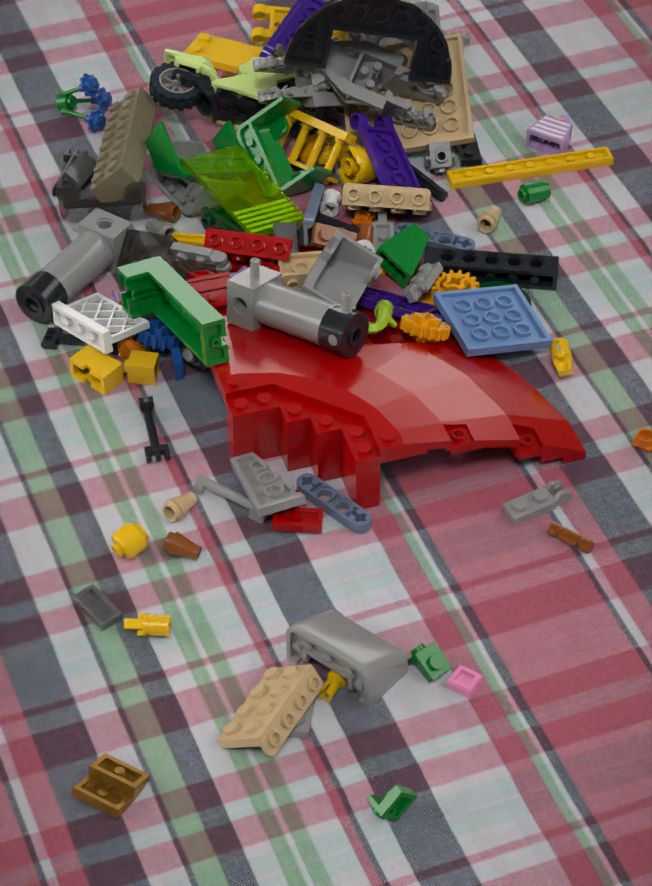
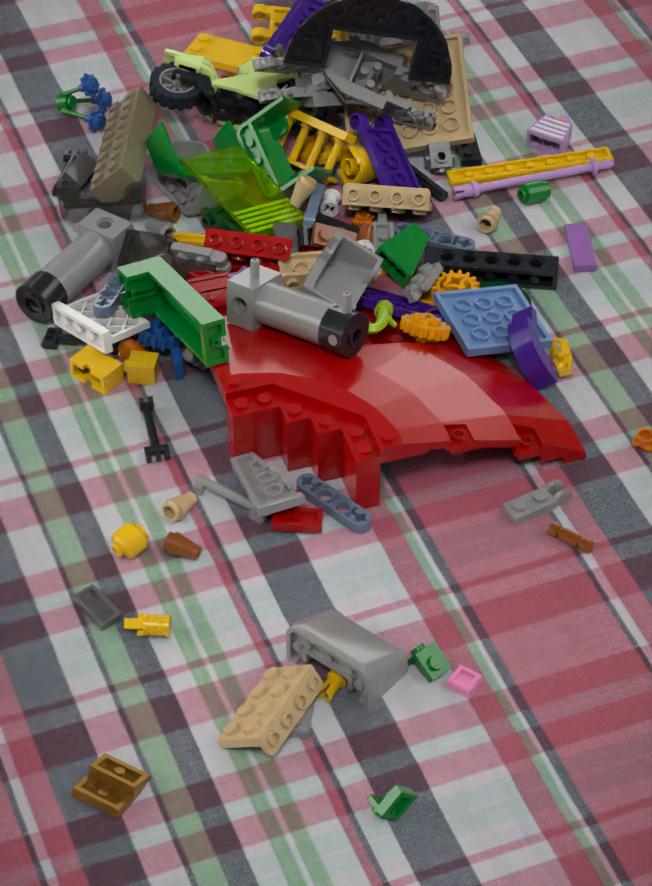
(108, 298): none -> sand blue beam
(303, 189): none -> tan cone
(474, 189): none -> lavender bar
(529, 351): none -> dark purple arch
(580, 247): none -> medium lavender tile

